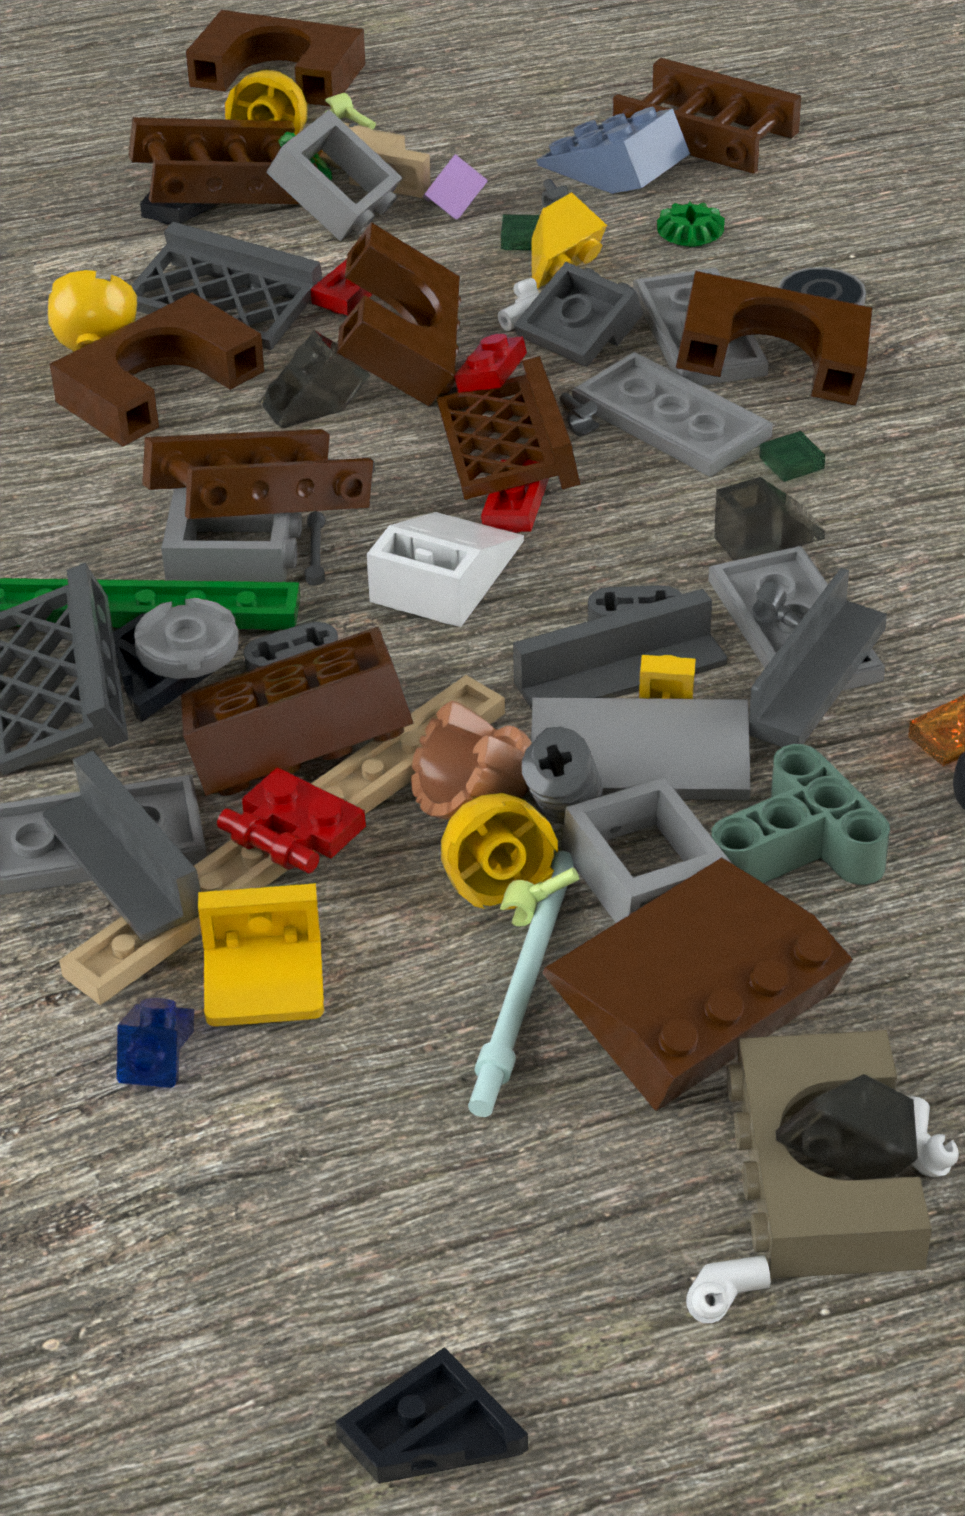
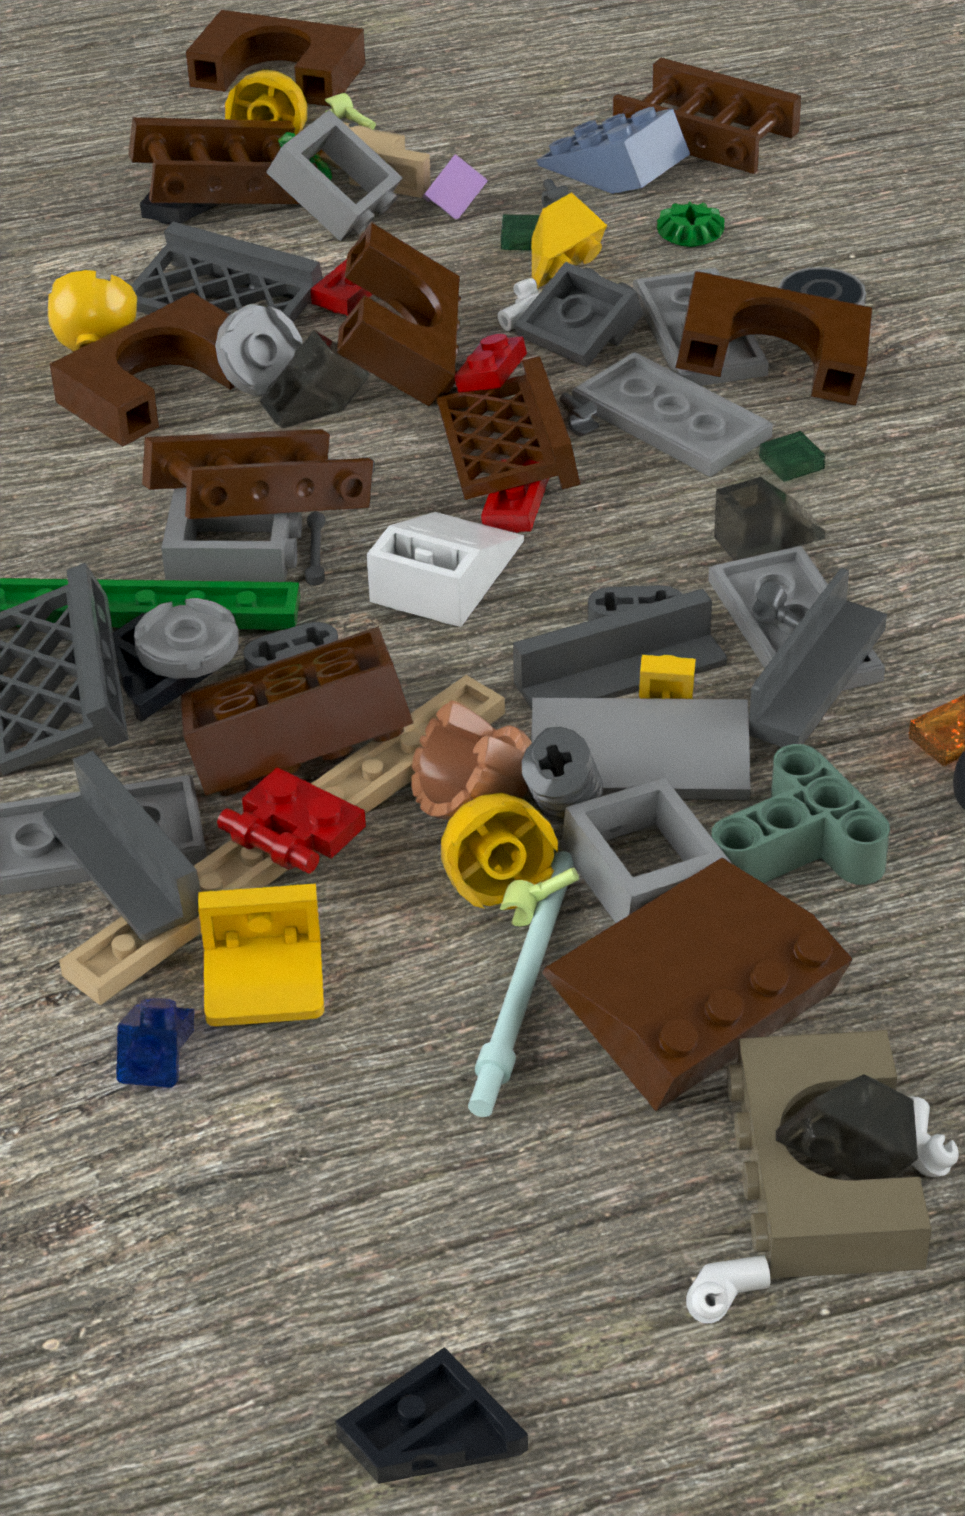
(256, 347): none -> light grey tile

